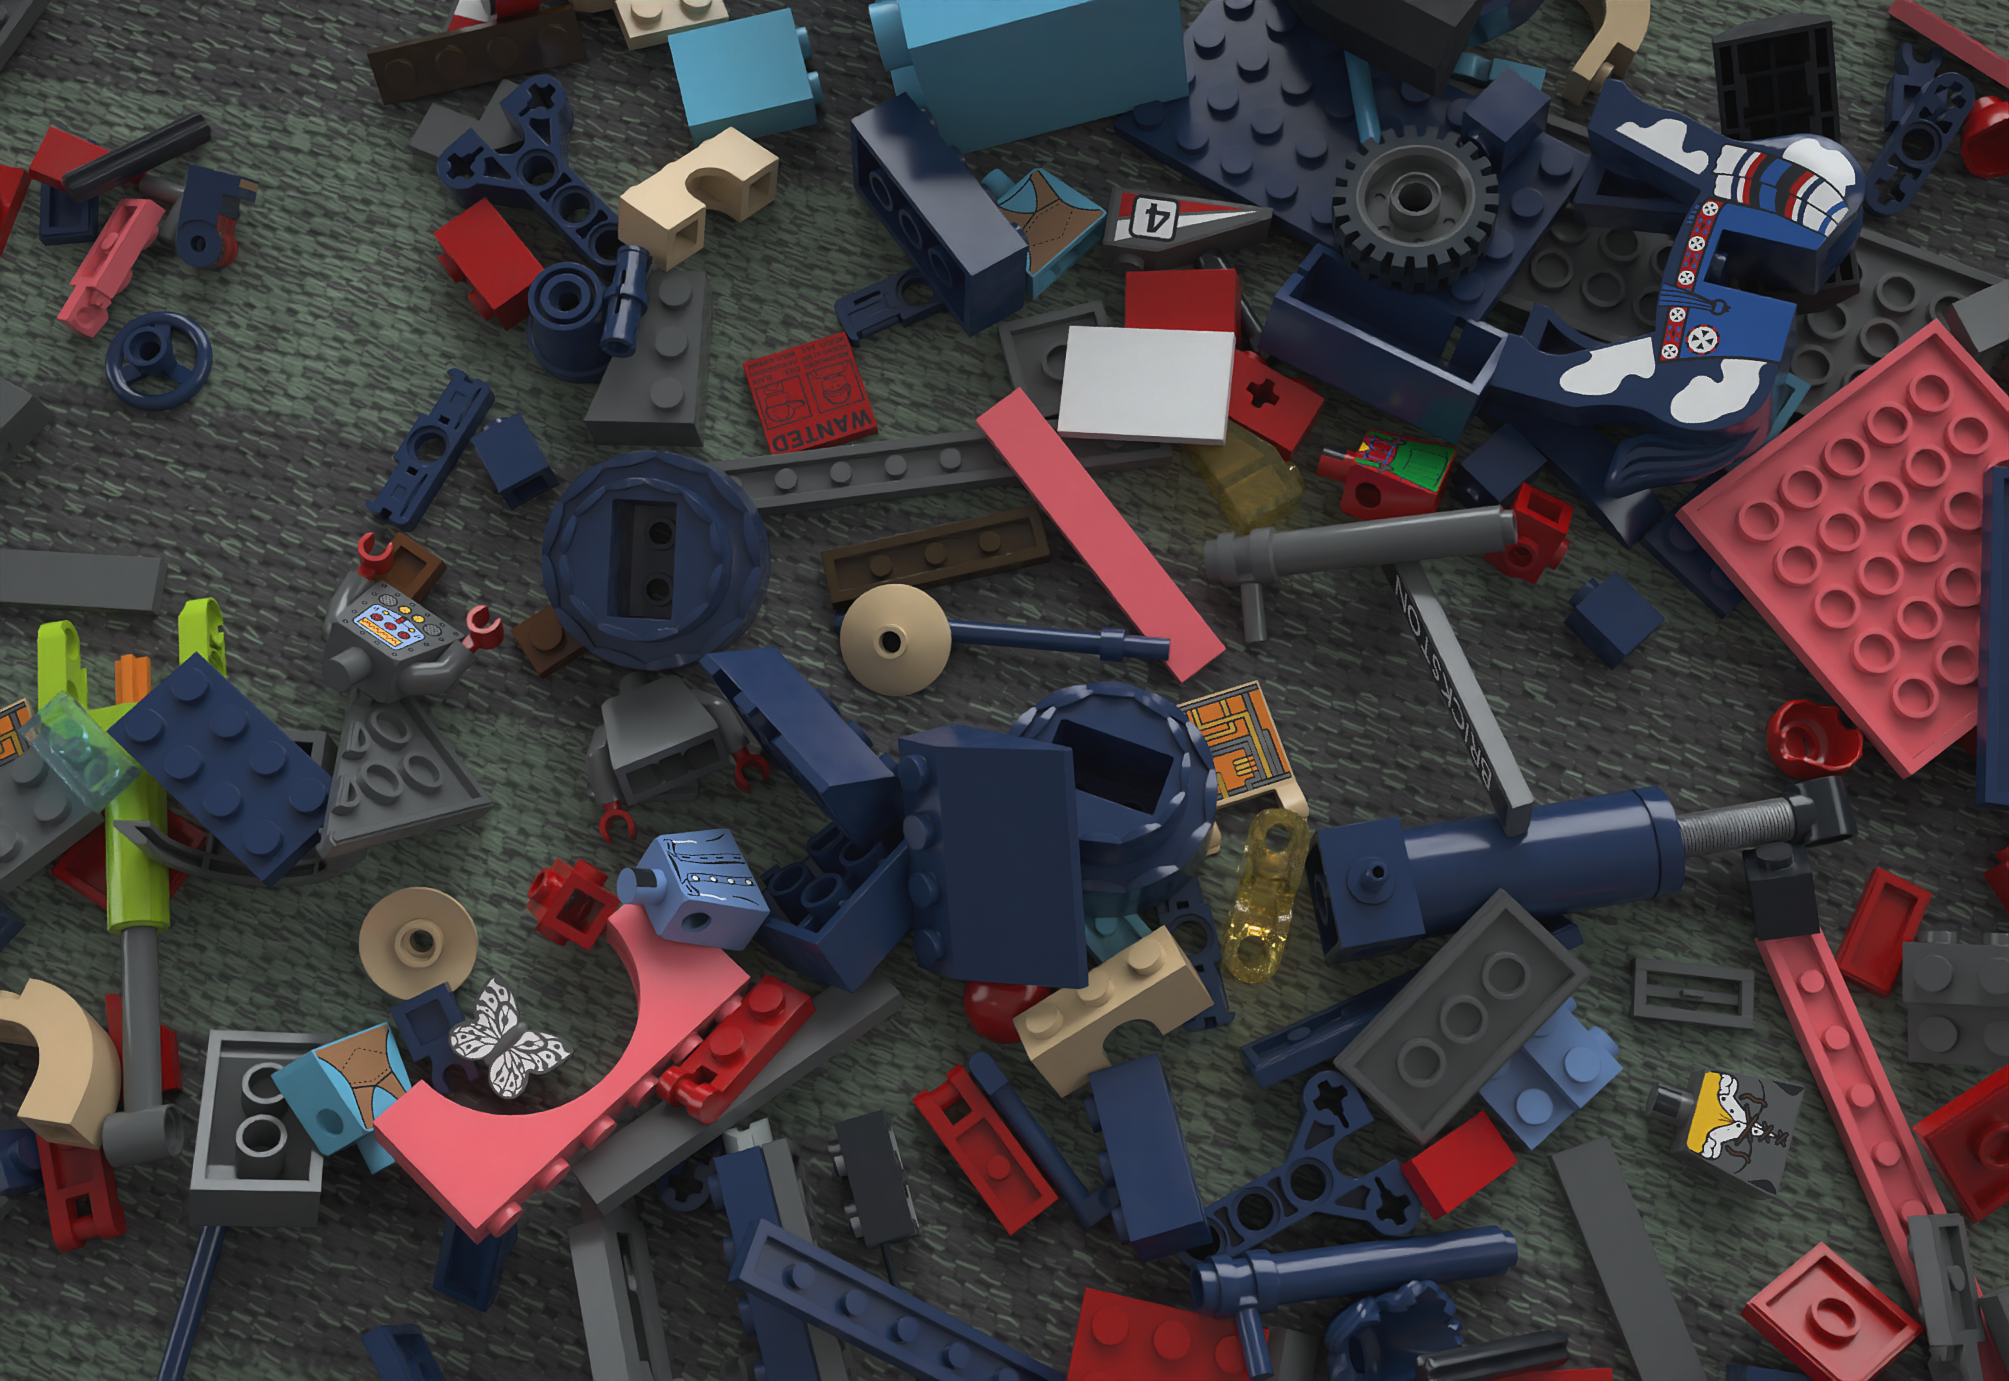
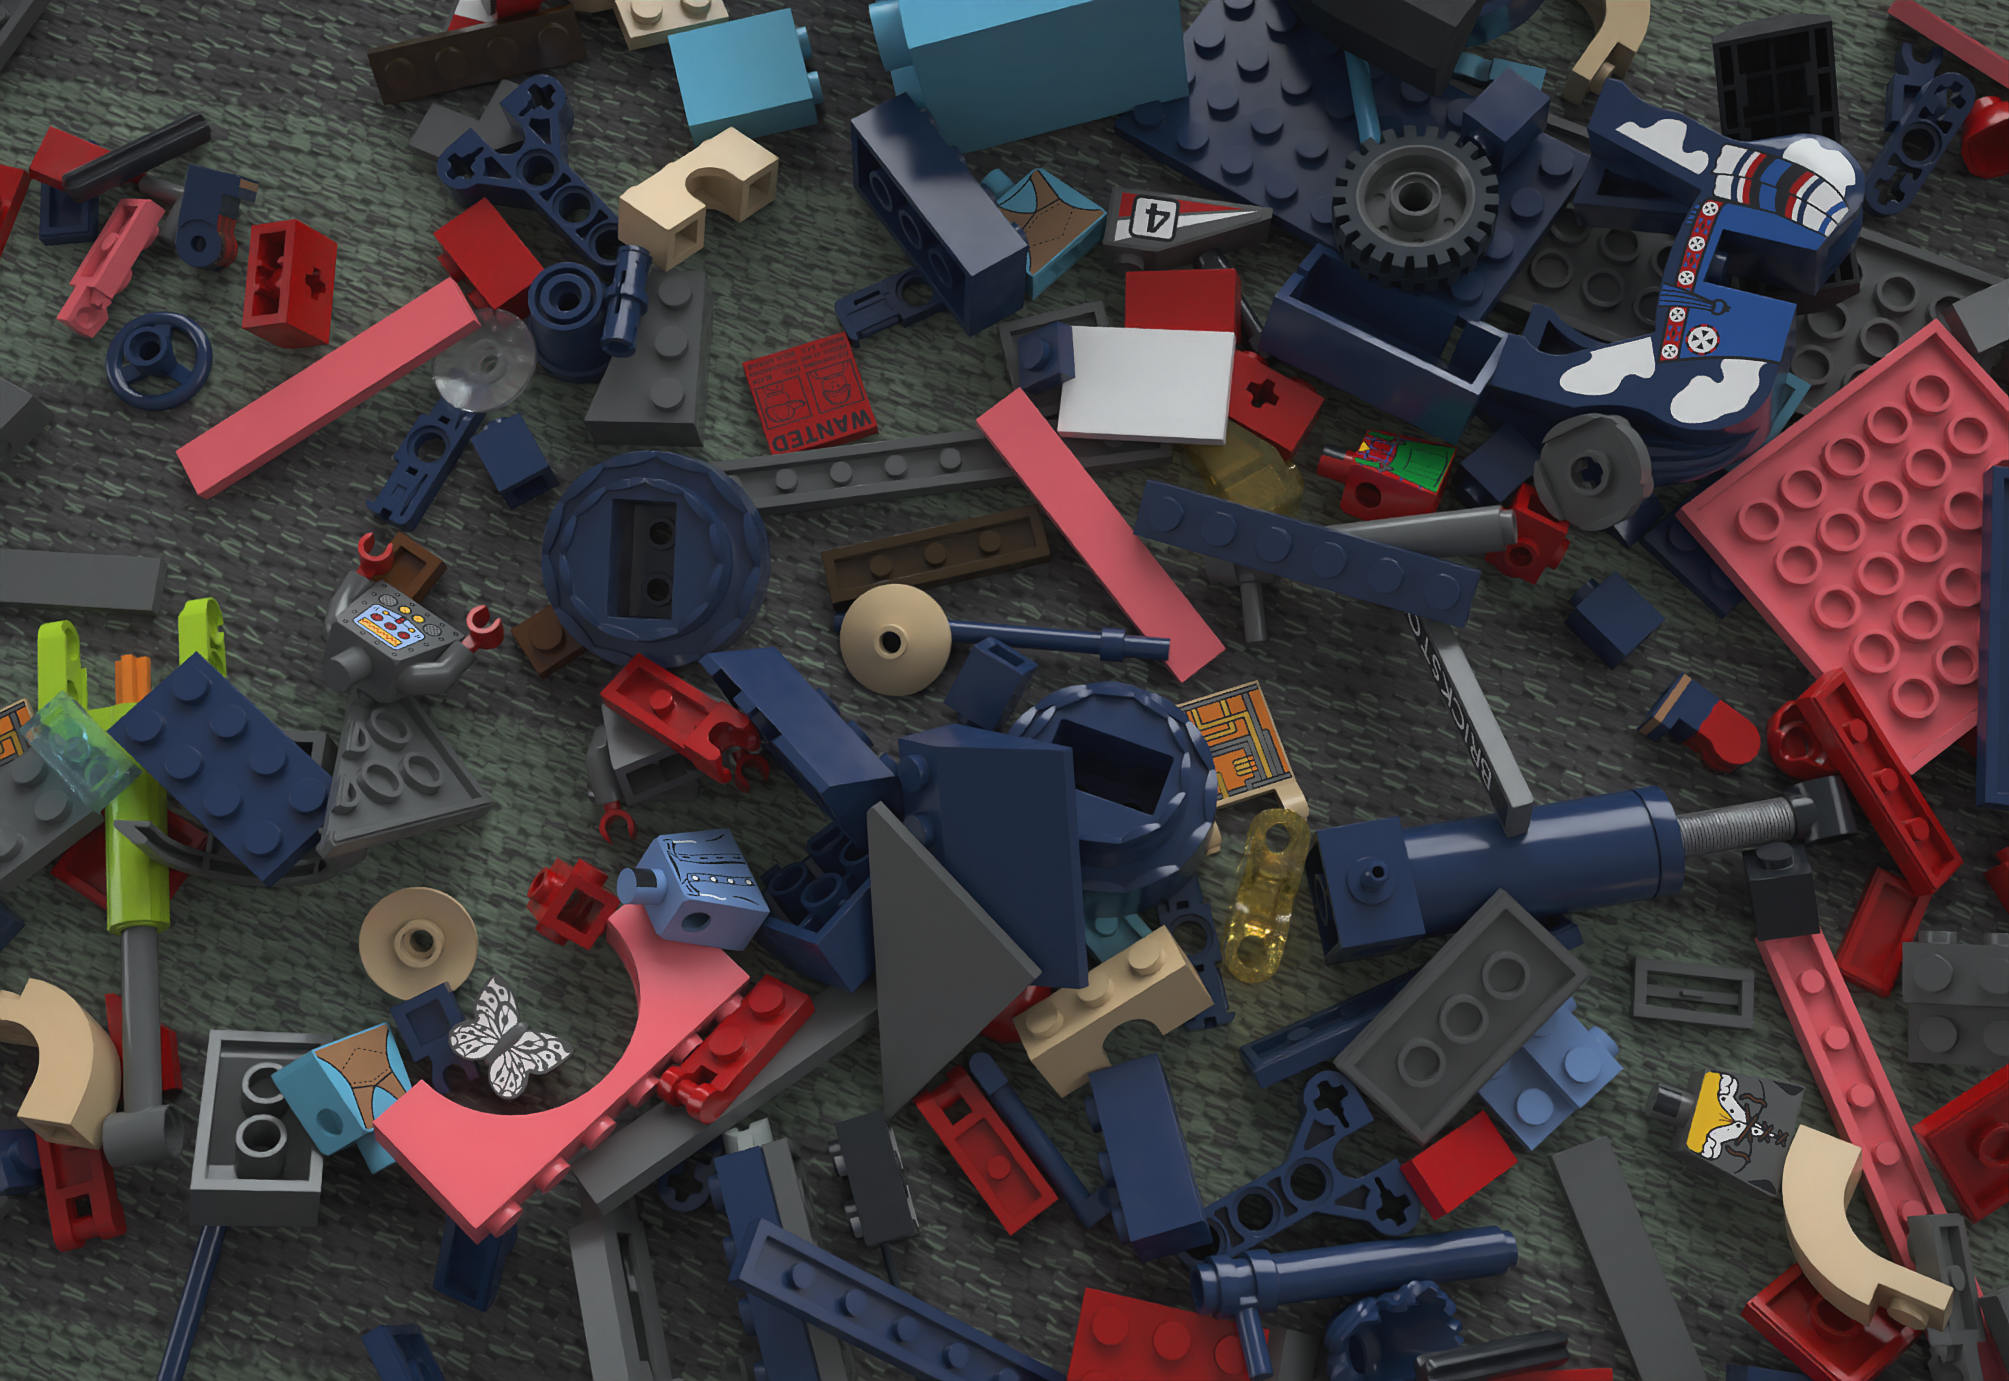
(289, 284): none -> red brick
(328, 388): none -> coral tile
(461, 368): none -> clear dish
(680, 715): none -> red plate
(937, 960): none -> dark grey tile
(990, 685): none -> dark blue brick
(1046, 358): none -> dark blue plate
(1308, 553): none -> dark blue plate
(1624, 464): none -> dark grey plate
(1704, 724): none -> leg
(1816, 1193): none -> tan arch
(1879, 782): none -> red tile

